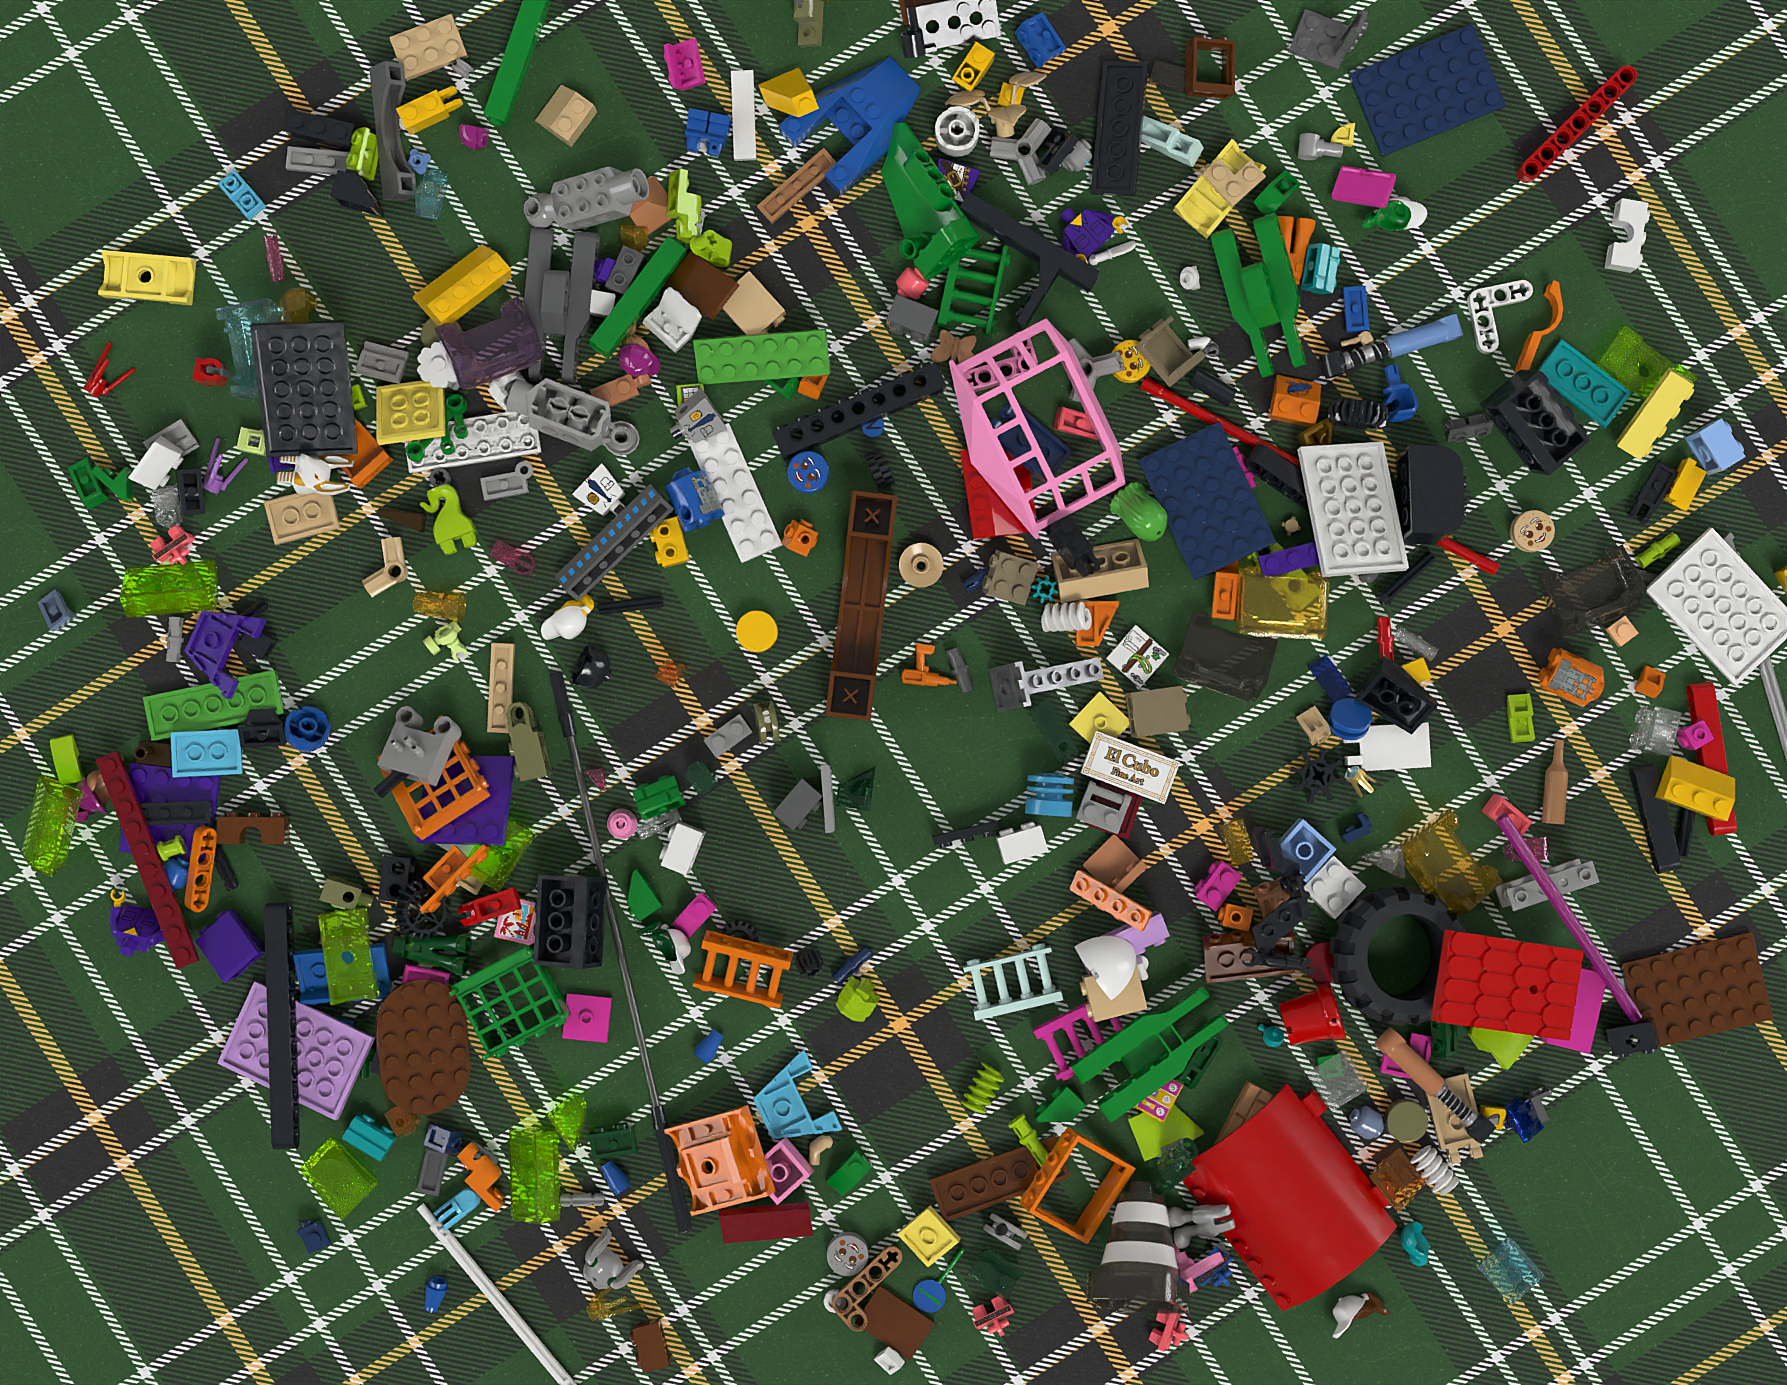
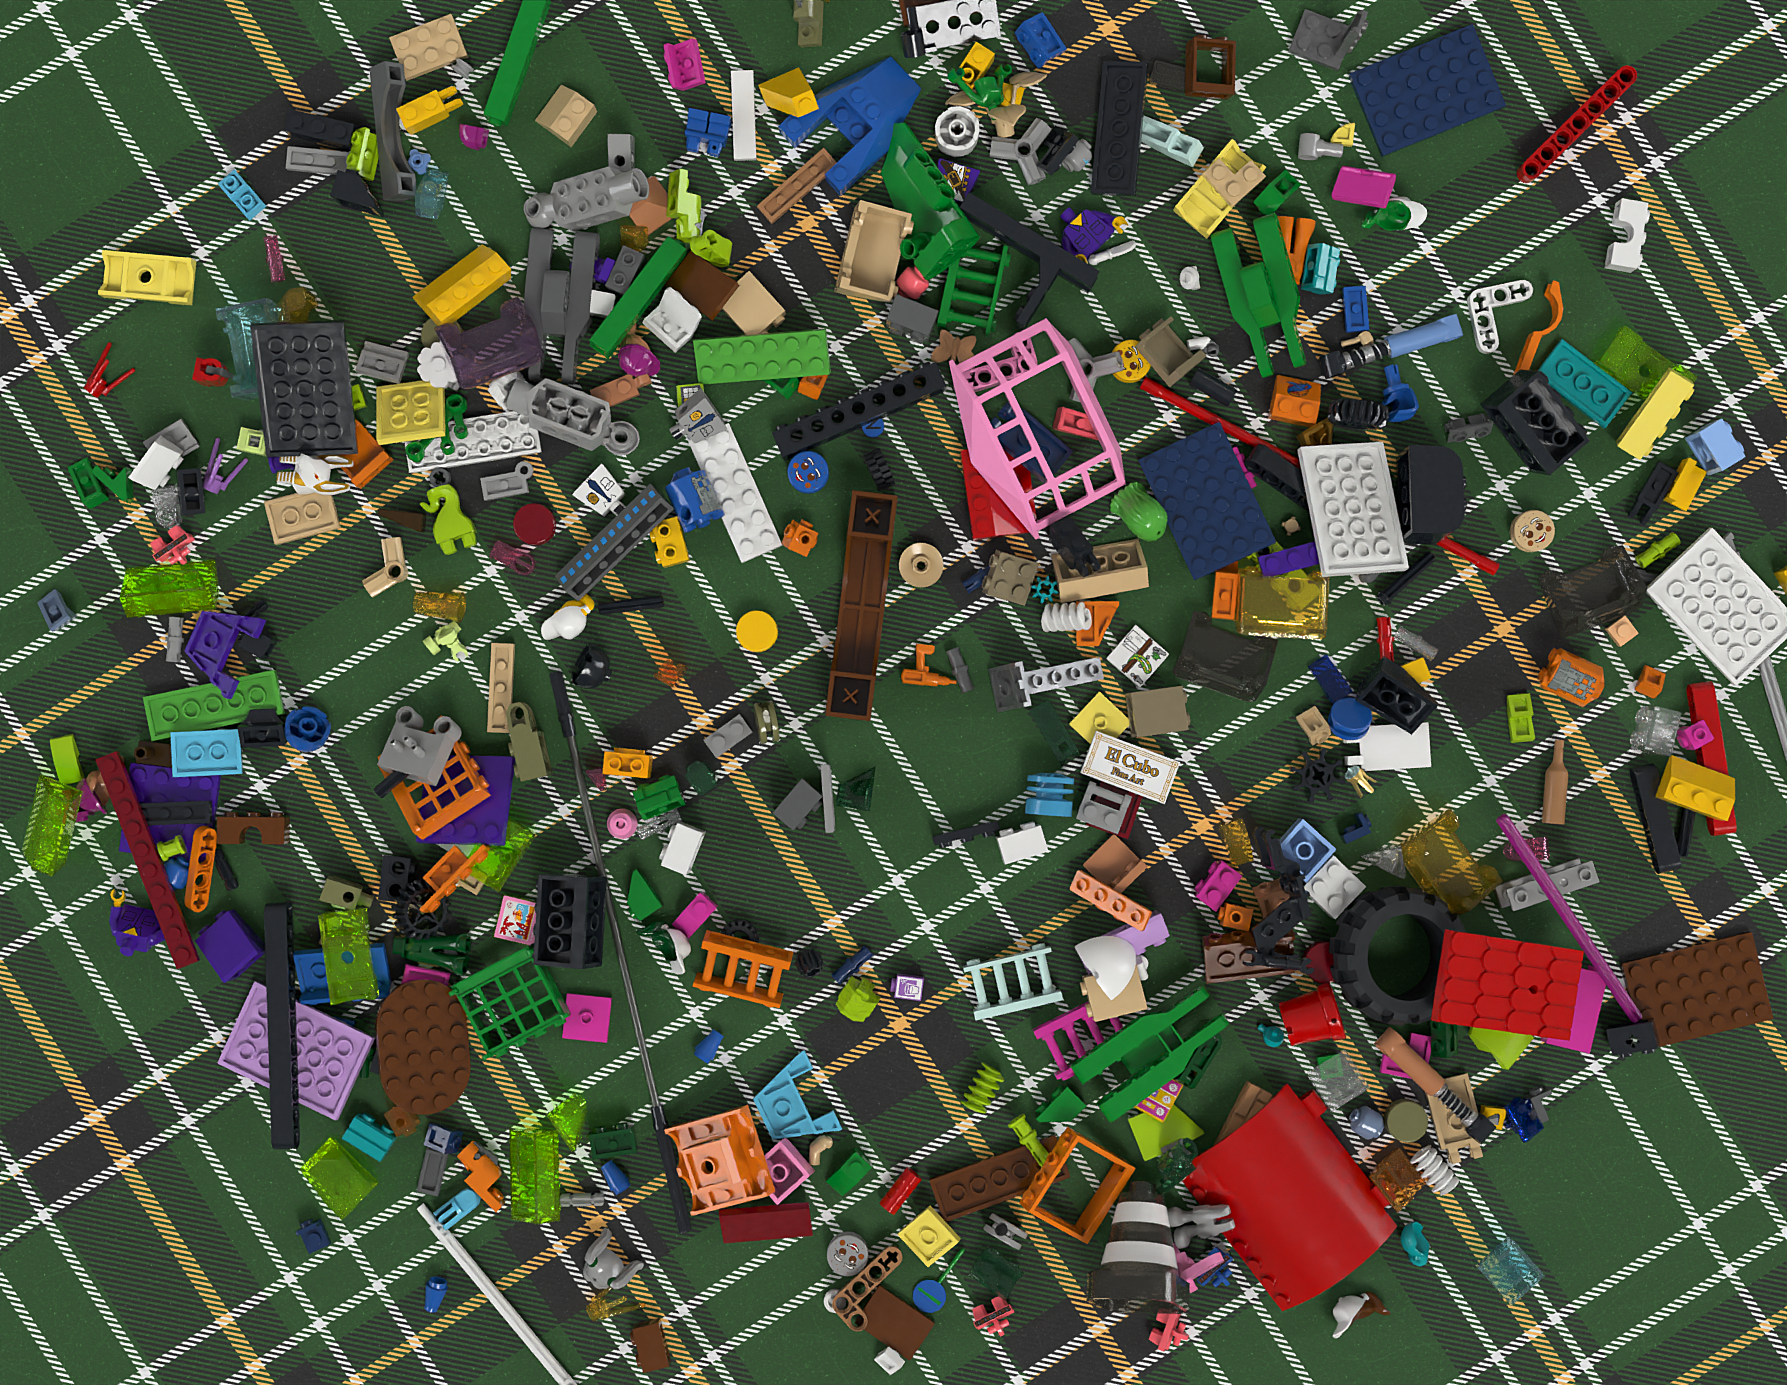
(490, 906): red plate -> none
(534, 524): none -> dark red head
(621, 147): none -> light grey torso
(627, 763): none -> light orange brick
(873, 252): none -> tan windscreen
(900, 1190): none -> red axle
(907, 987): none -> medium lavender brick
(988, 90): none -> green piece
(1498, 805): coral slope -> none

